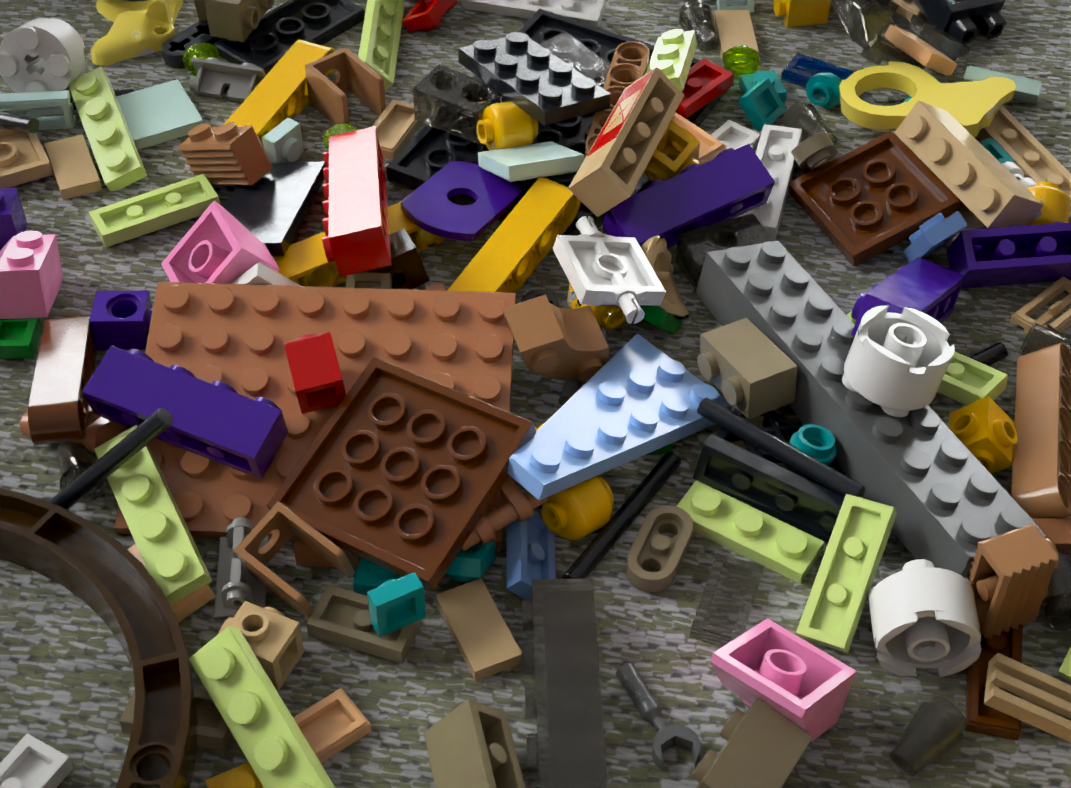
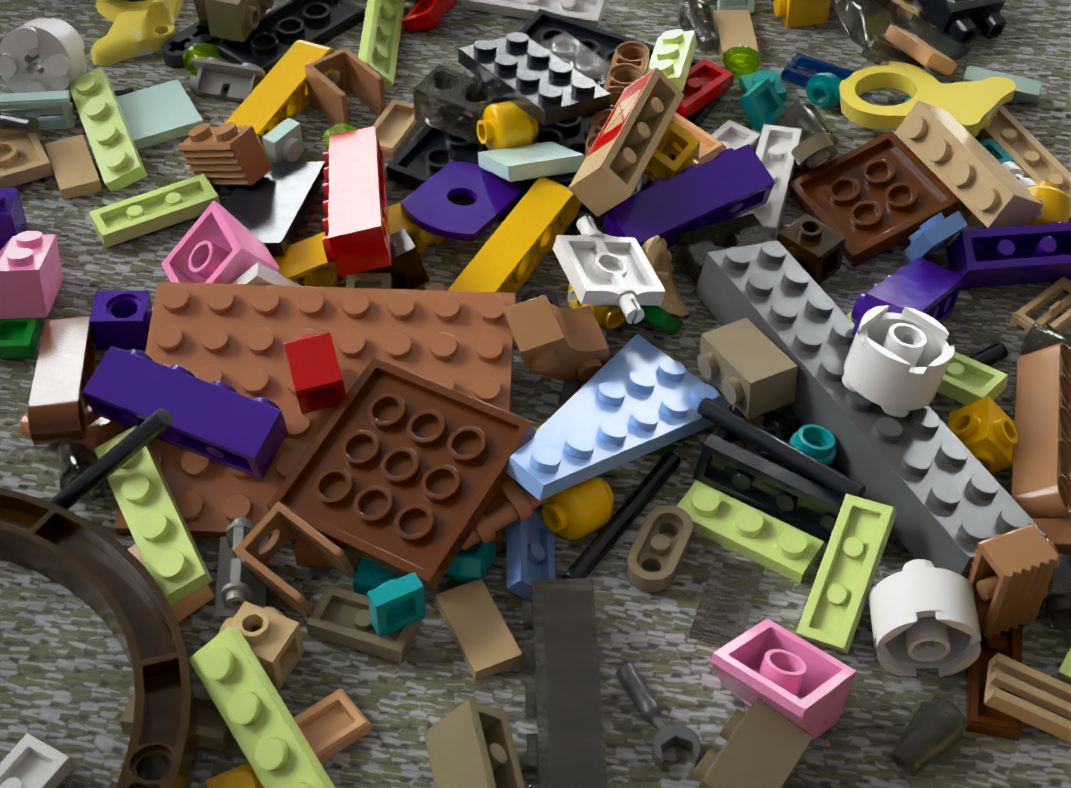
(813, 246): none -> dark brown brick

